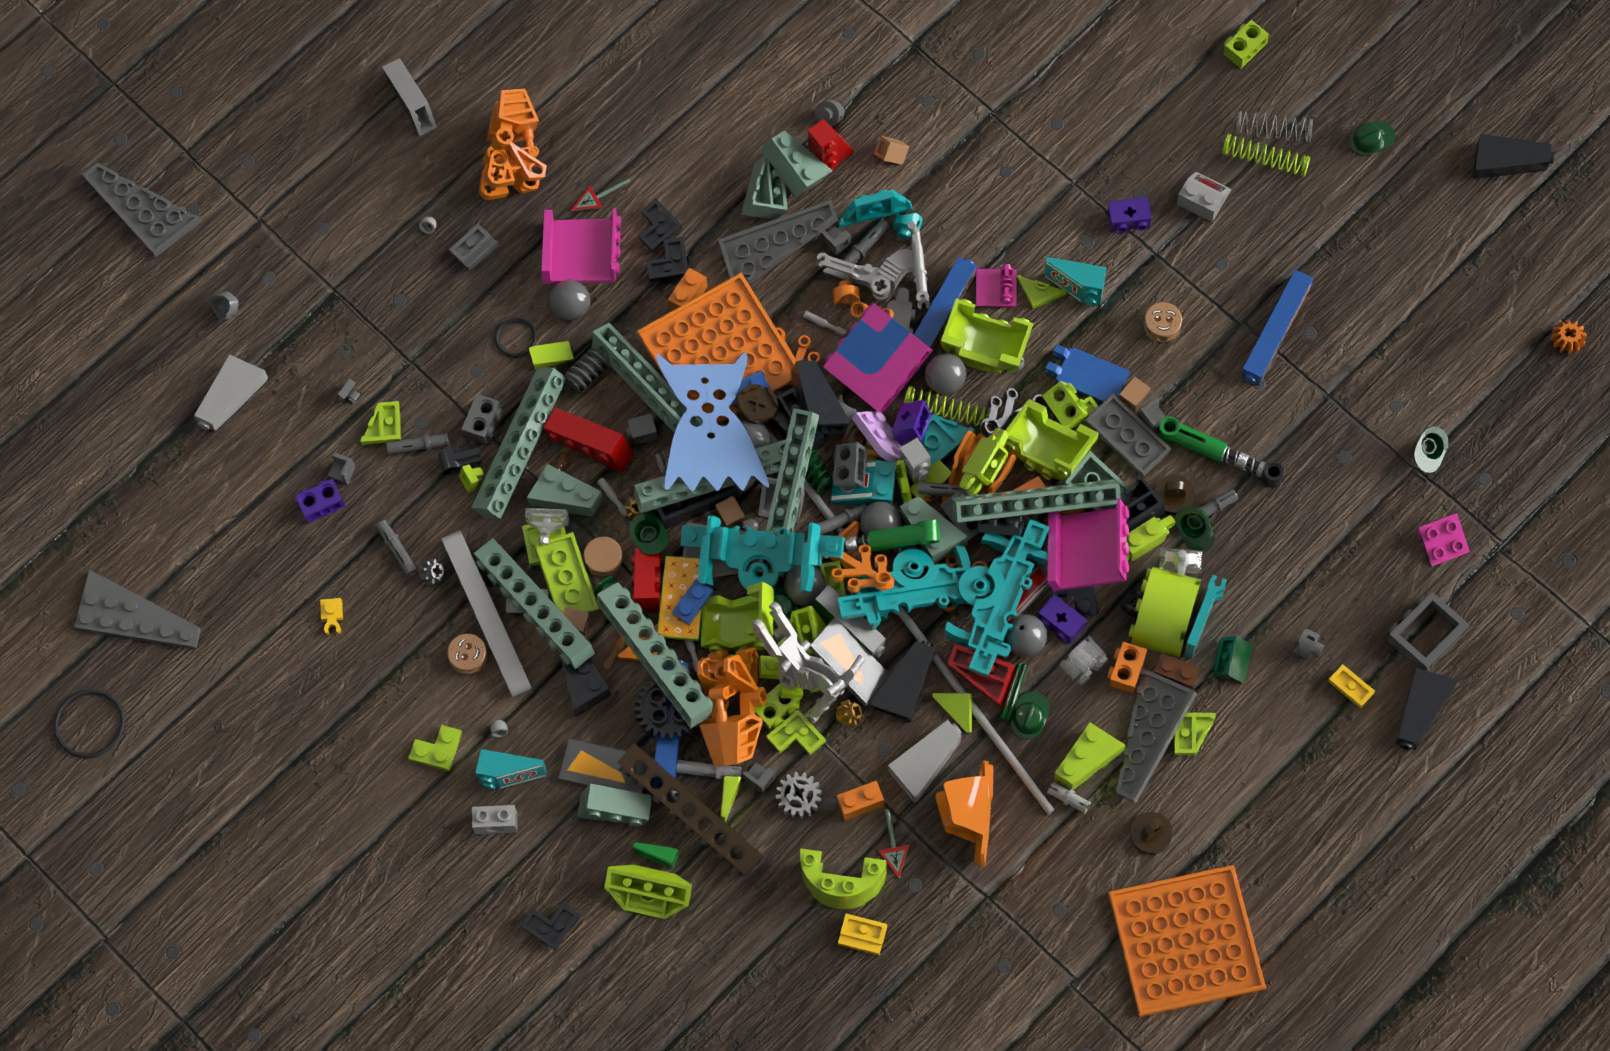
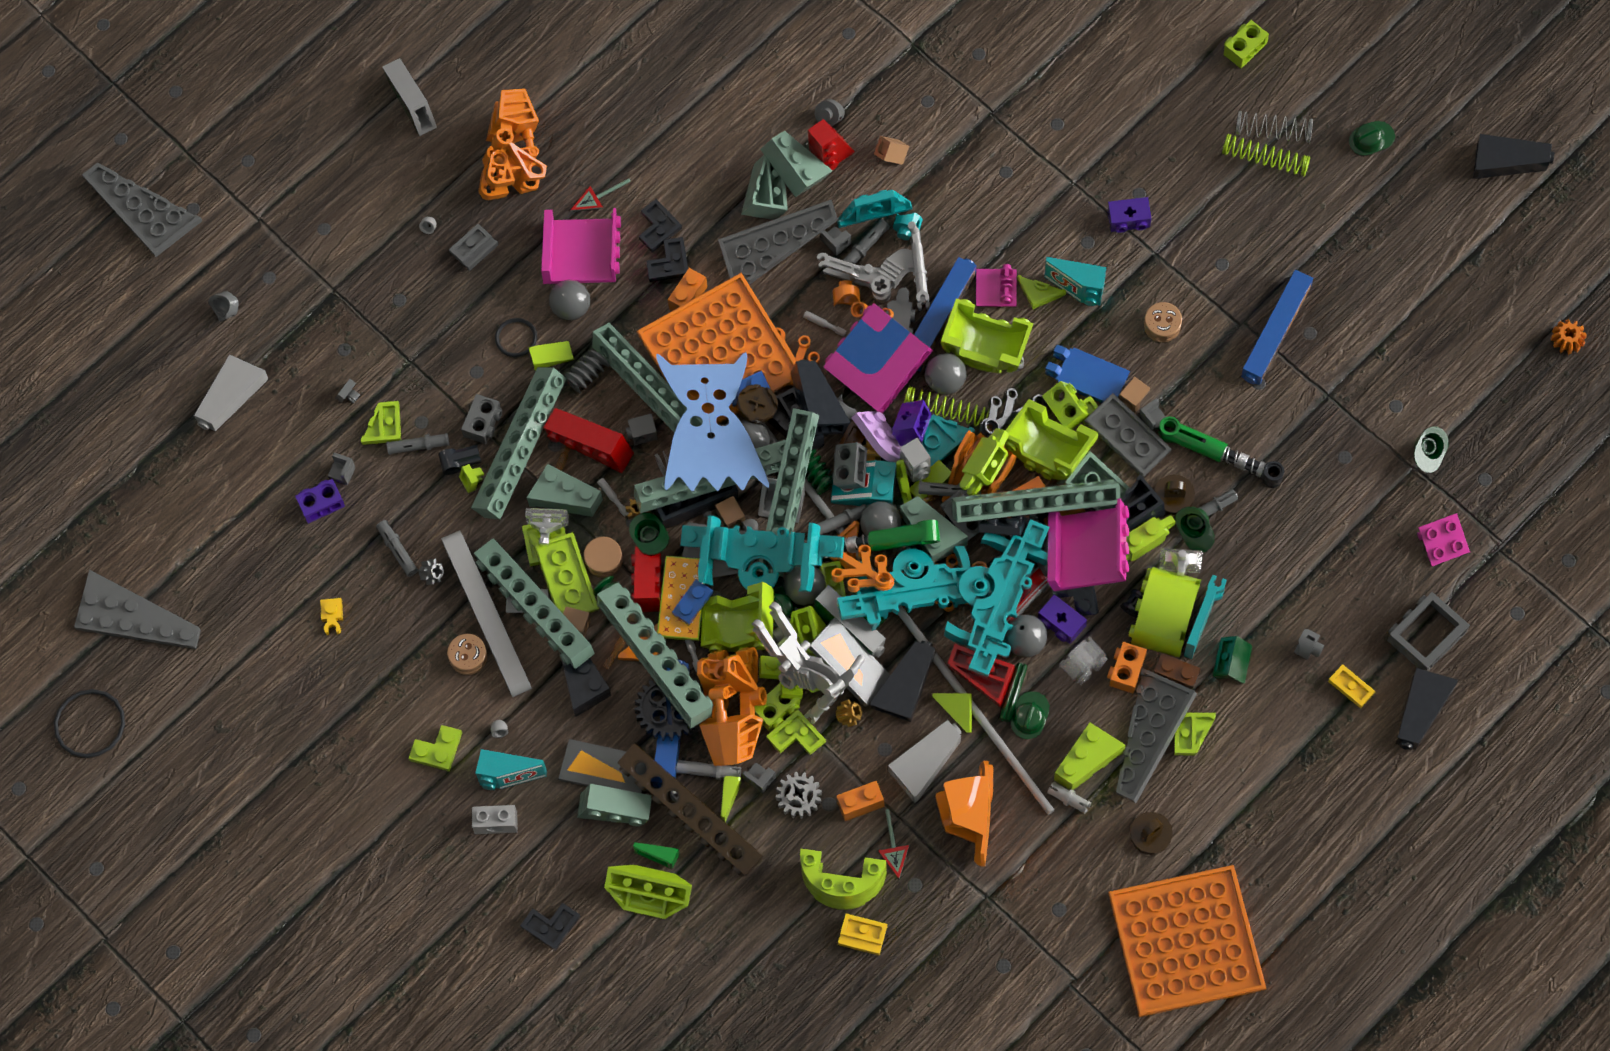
(1203, 196): light grey slope -> none

